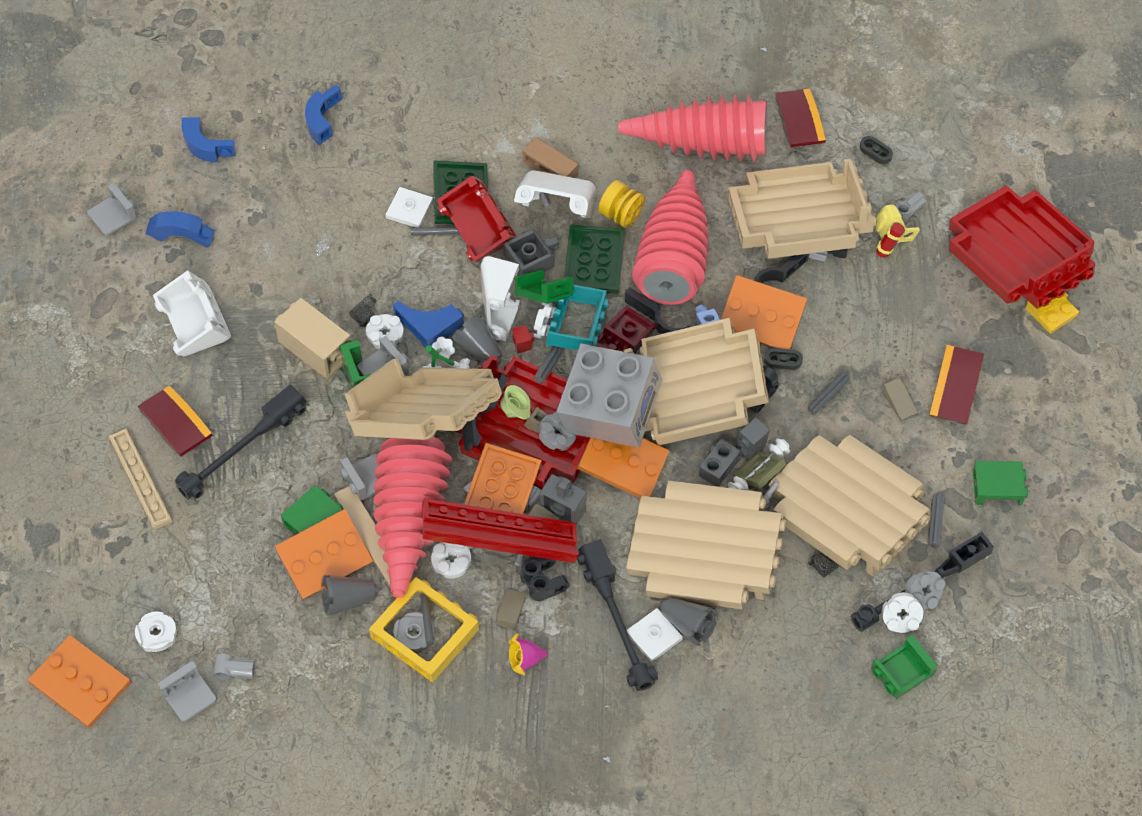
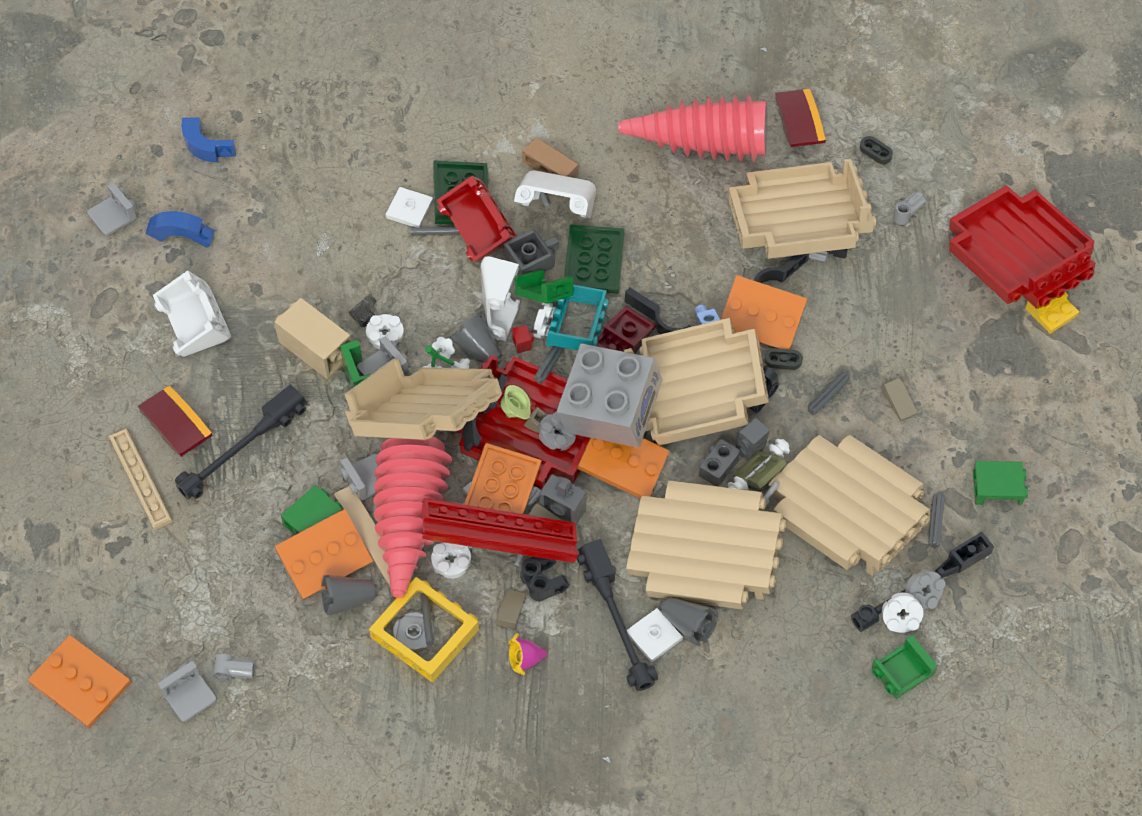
(158, 642): white plate -> none
(317, 105): blue arch -> none
(430, 325): blue arch -> none
(621, 204): yellow wheel -> none
(673, 246): coral cone -> none
(823, 564): clear smoke piece -> none
(891, 230): light yellow piece -> none
(956, 384): dark red slope -> none

